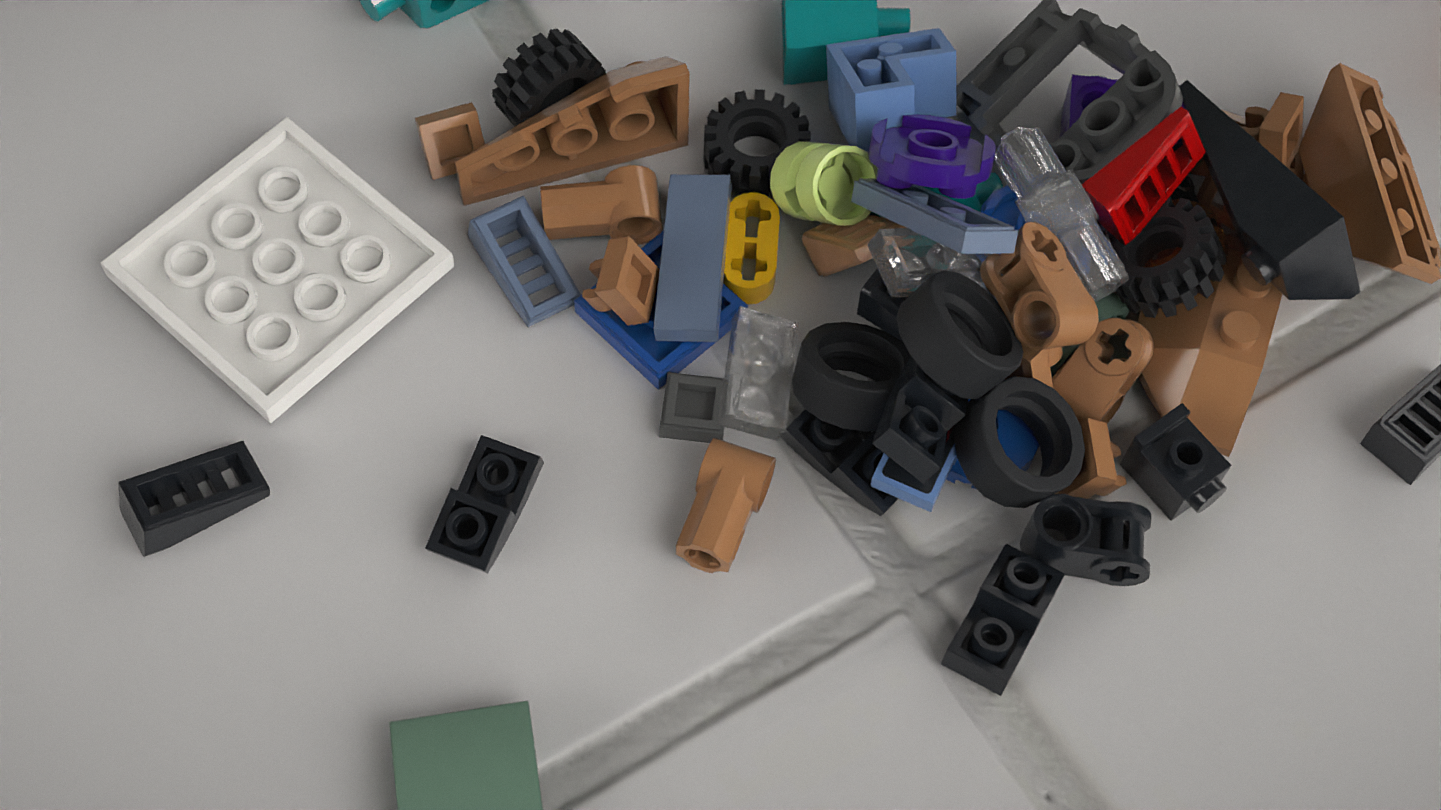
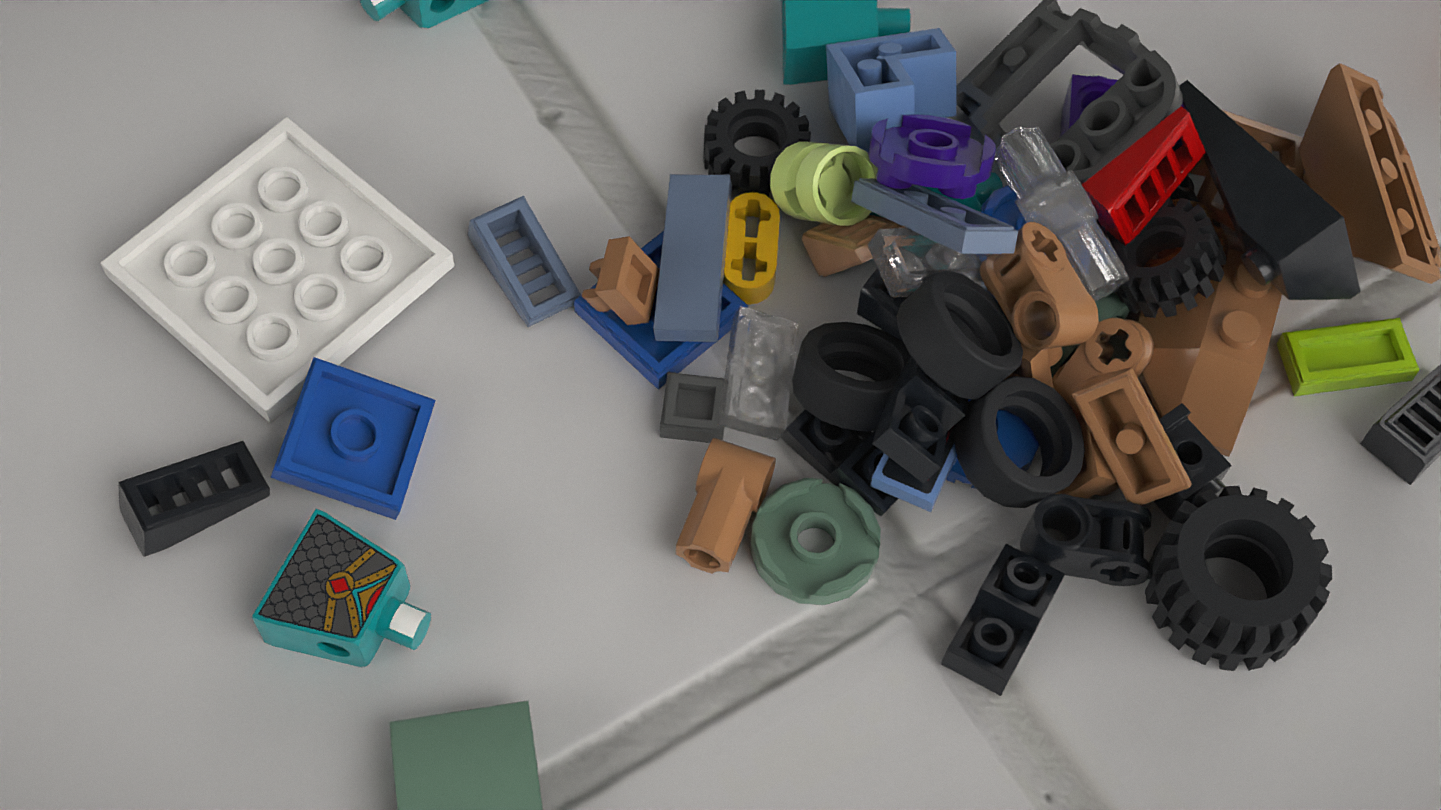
(339, 597): none -> torso
(353, 438): none -> blue tile
(449, 137): medium nougat tile -> none
(486, 505): black slope -> none
(544, 74): black tyre -> none
(601, 125): medium nougat wedge -> none
(617, 207): medium nougat piece -> none
(810, 575): none -> sand green tile
(1130, 436): none -> medium nougat slope
(1264, 540): none -> black tyre
(1279, 128): medium nougat tile -> none
(1347, 356): none -> lime tile

